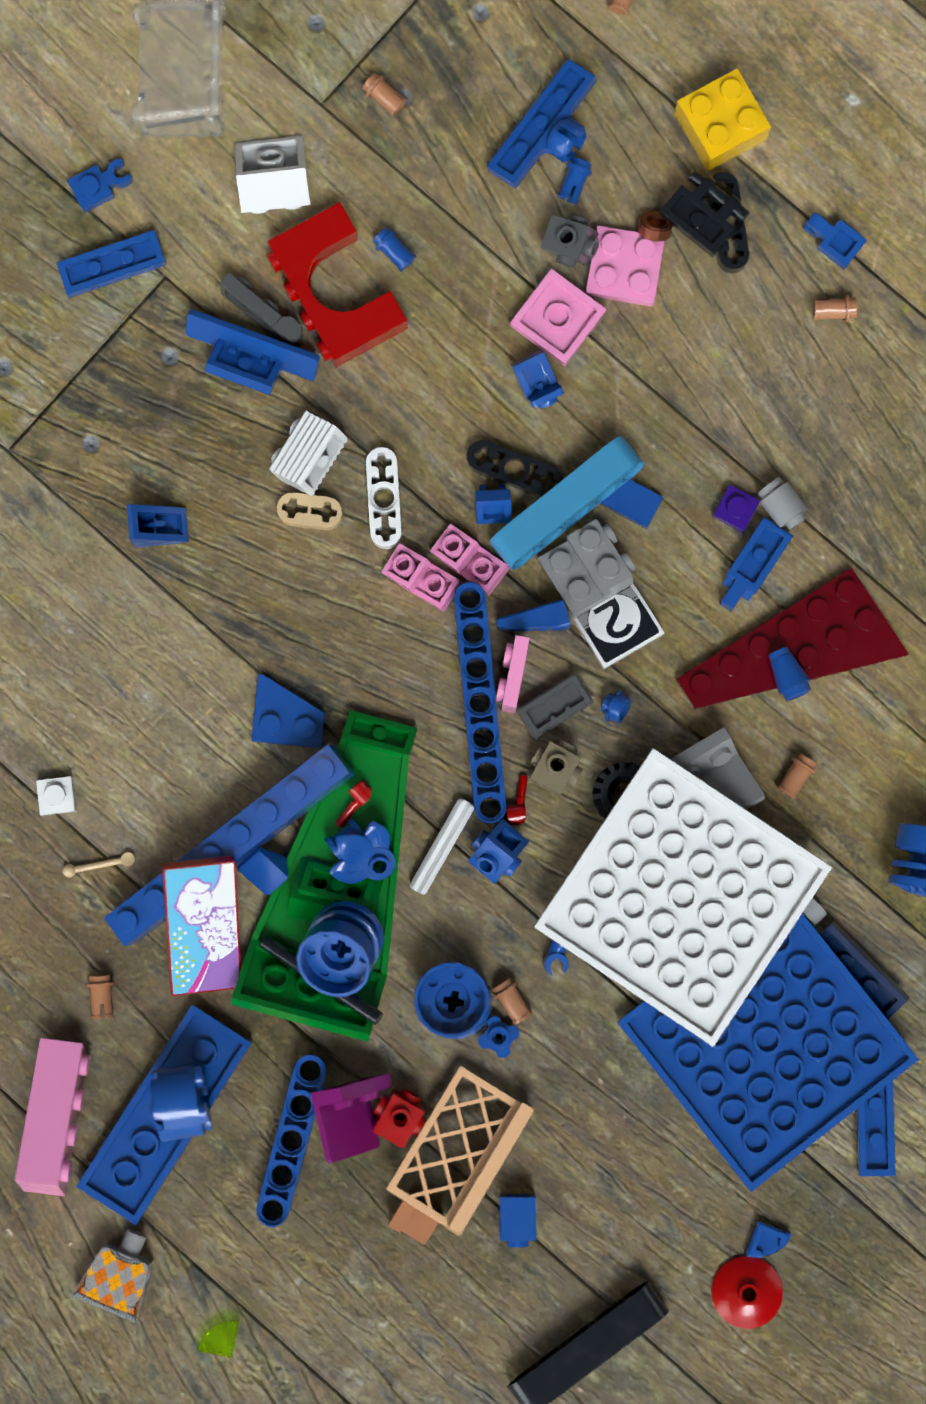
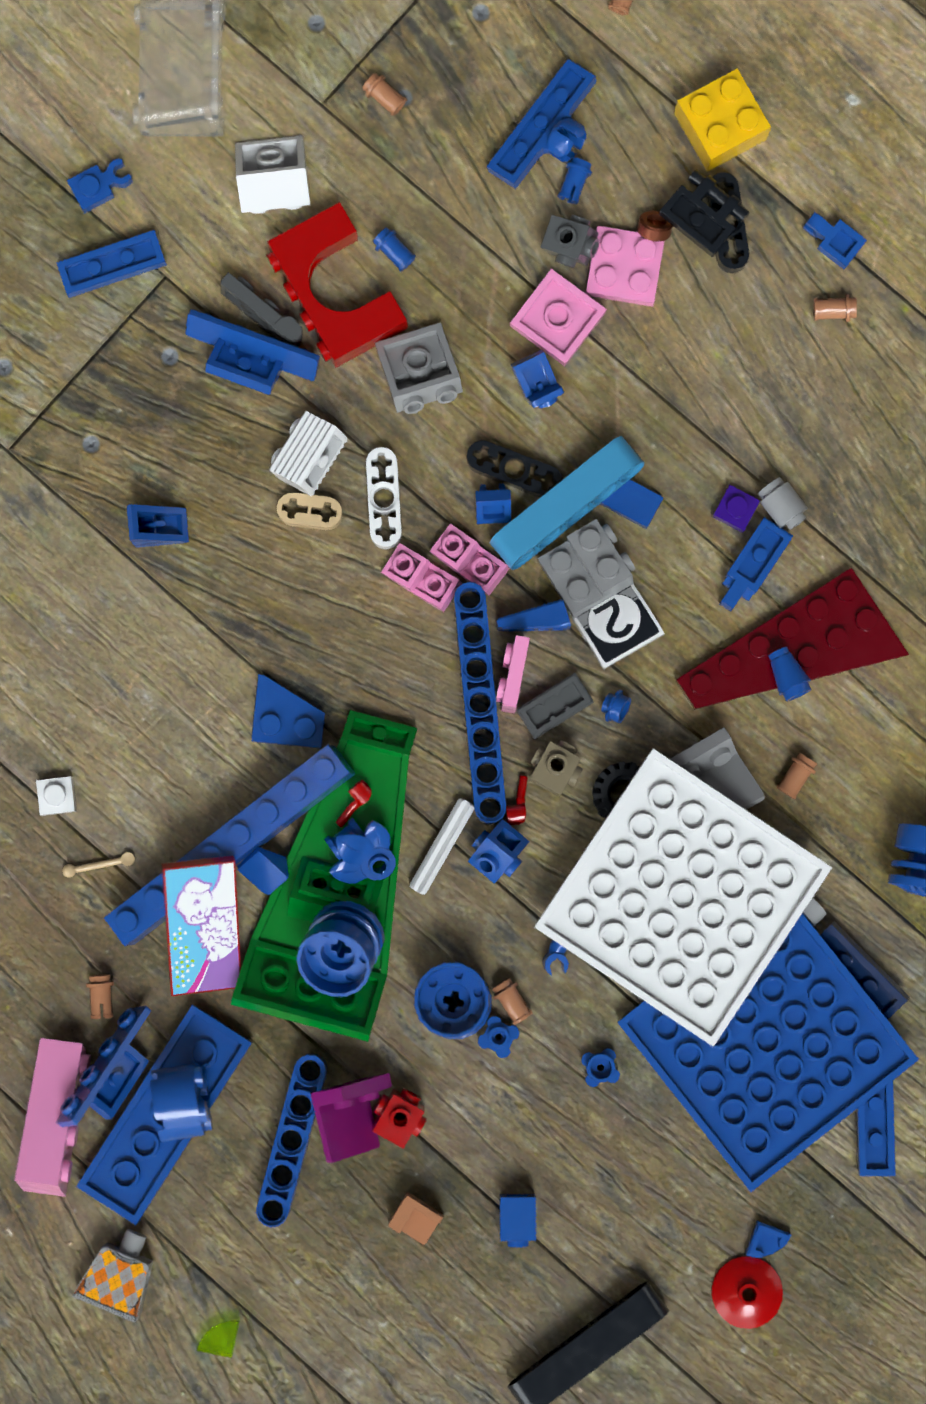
(112, 1075): none -> blue bracket
(352, 1001): black bar -> none
(419, 368): none -> light grey plate
(487, 1166): light nougat fence -> none
(609, 1072): none -> blue plate

